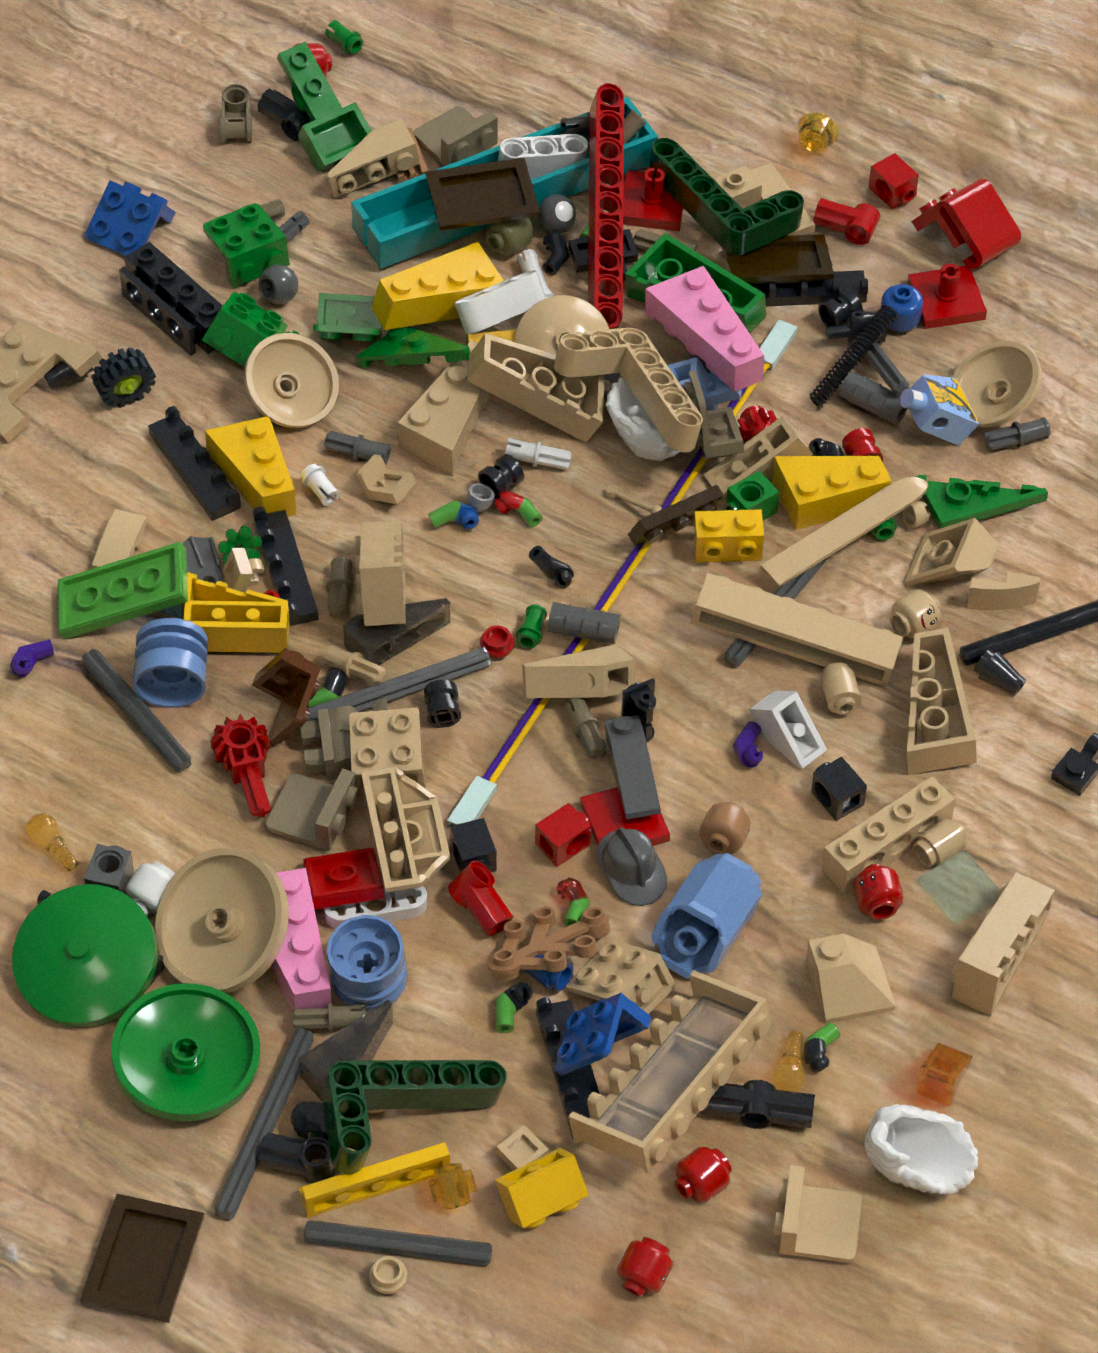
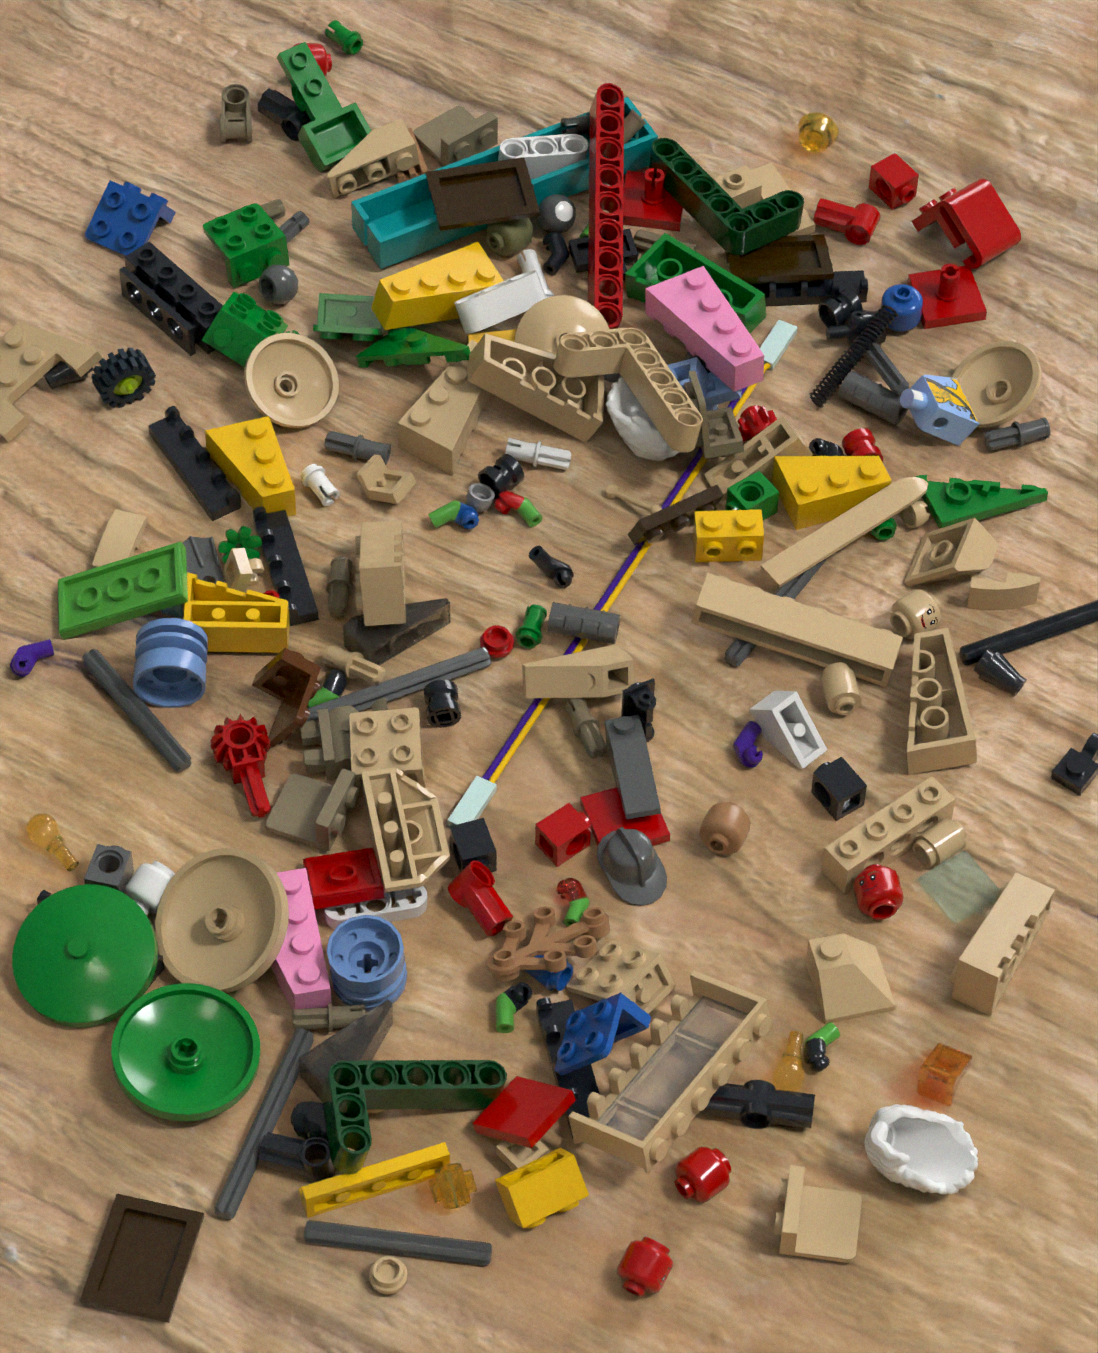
(524, 1112): none -> red tile
(707, 914): medium blue brick -> none

